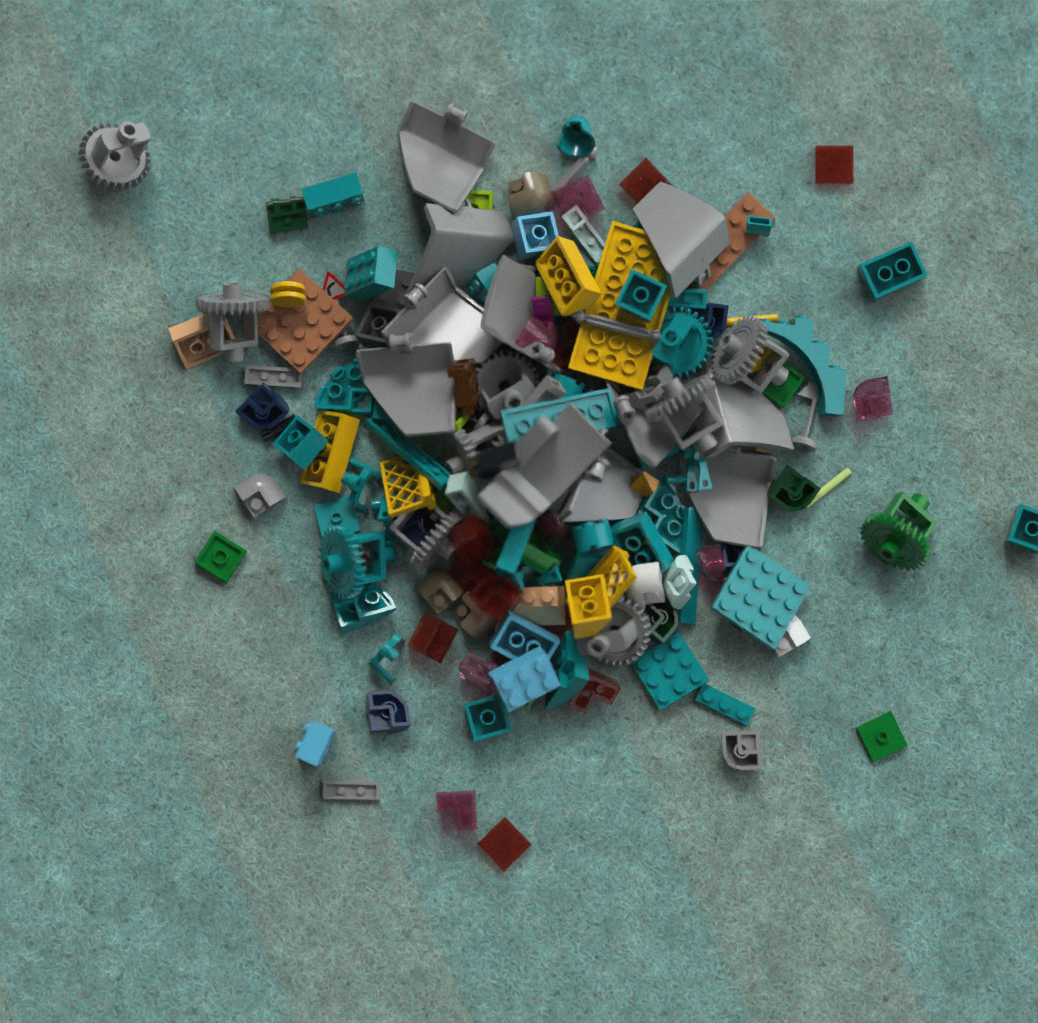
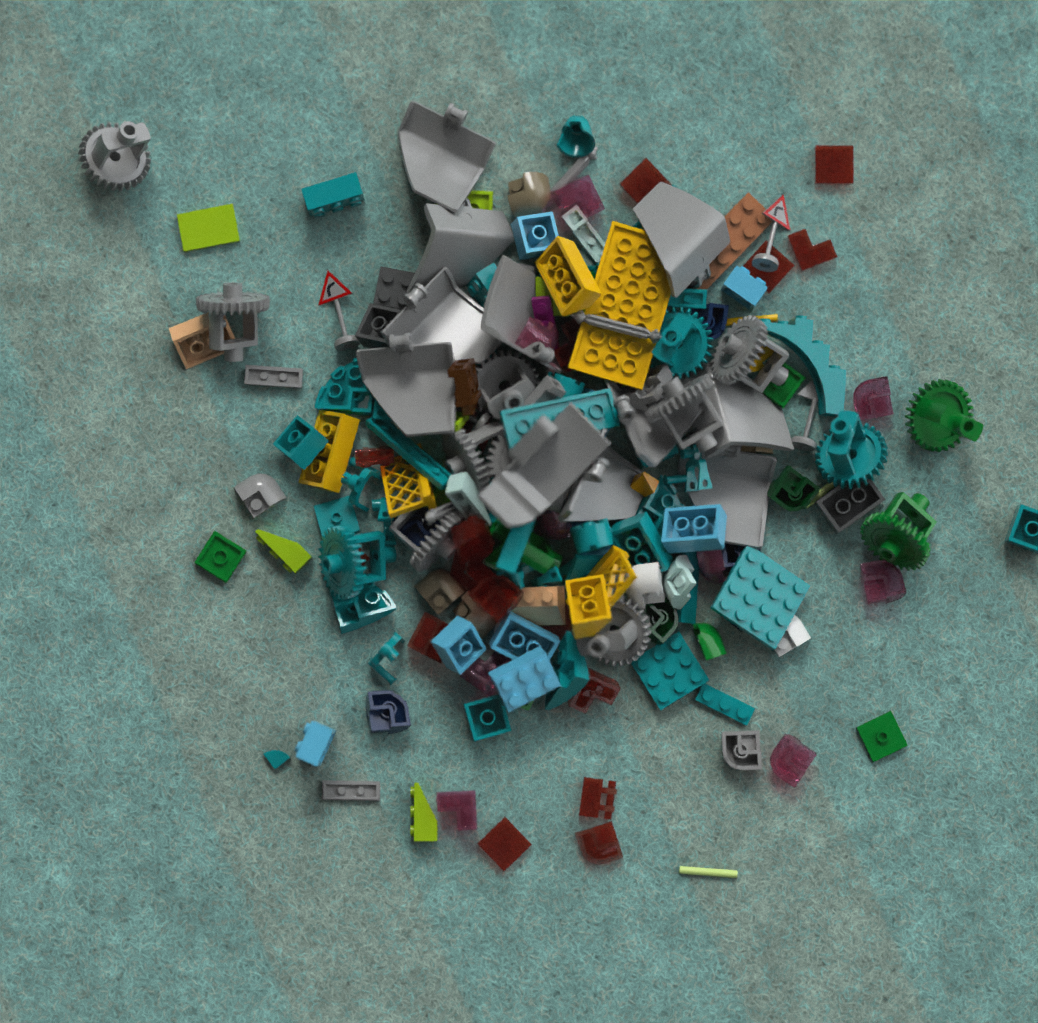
(208, 227): none -> lime tile
(263, 408): dark blue brick -> none
(269, 434): black pin -> none
(276, 757): none -> teal tile
(287, 294): yellow head -> none
(289, 220): dark green plate -> none
(289, 551): none -> lime slope
(306, 330): nougat plate -> none
(370, 273): teal brick -> none
(374, 456): none -> clear red plate
(425, 822): none -> lime slope
(439, 512): none -> light grey wheel
(458, 645): none -> medium azure brick
(493, 460): black slope -> none
(591, 798): none -> clear red plate
(599, 844): none -> clear red brick
(640, 296): teal brick -> none
(694, 528): none -> medium azure brick
(708, 872): none -> yellowish green bar
(709, 640): none -> green brick
(744, 287): none -> medium azure brick
(758, 226): teal piece -> none
(771, 278): none -> clear red plate
(778, 214): none -> light grey piece
(791, 759): none -> clear pink brick
(808, 255): none -> clear red plate
(847, 505): none -> dark grey brick
(851, 451): none -> teal piece
(882, 582): none -> clear pink brick
(892, 271): teal brick -> none
(941, 416): none -> green piece

